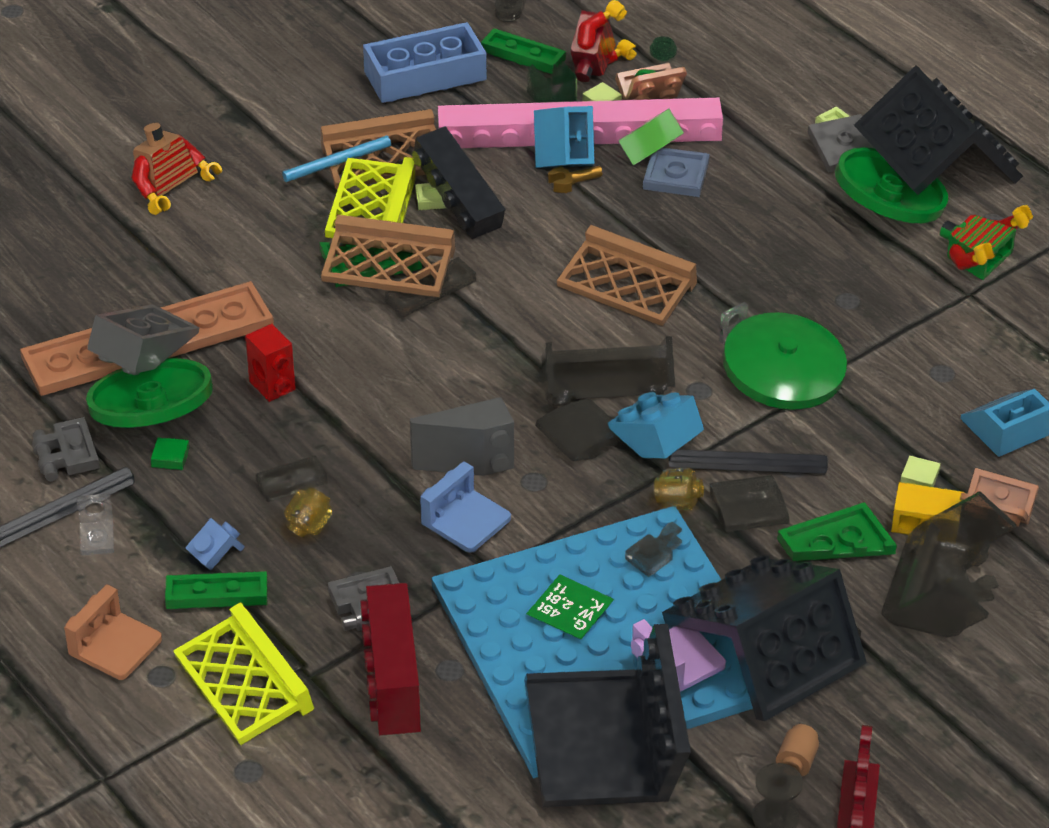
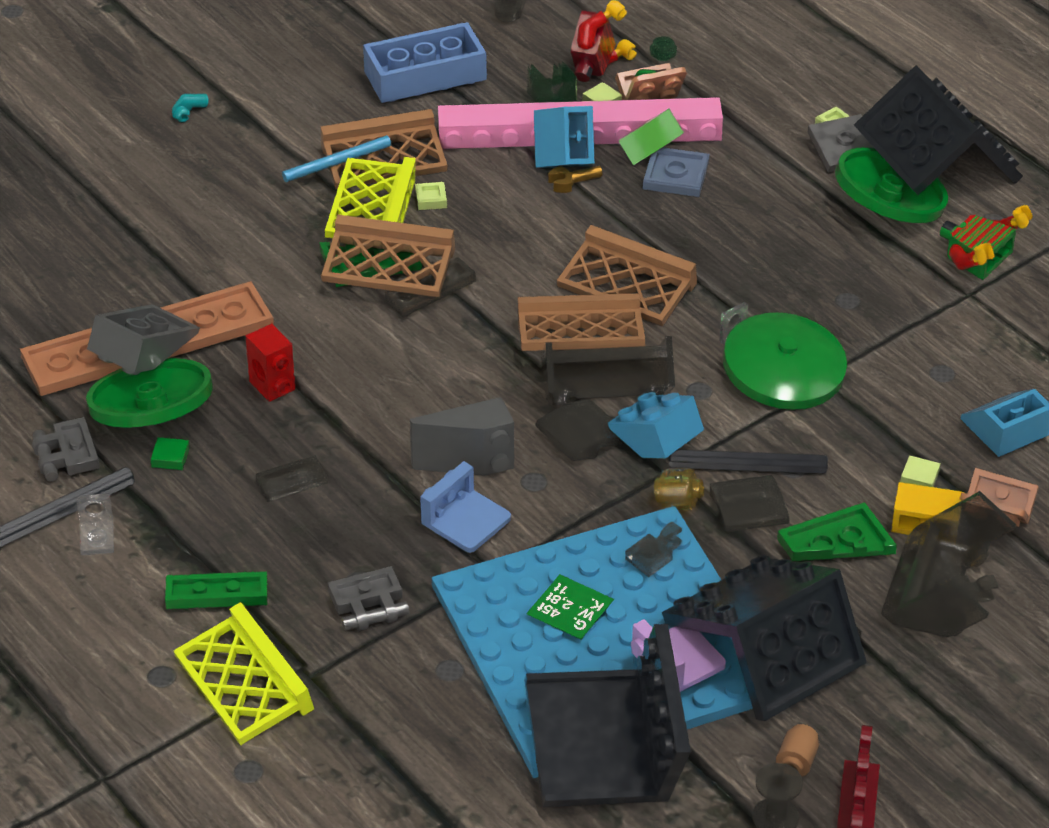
(109, 638): nougat bracket -> none
(165, 163): torso -> none
(186, 103): none -> teal arm
(213, 543): medium blue bracket -> none
(308, 512): clear yellow head -> none
(391, 659): dark red brick -> none
(458, 182): black brick -> none
(522, 50): green plate -> none
(580, 311): none -> medium nougat fence

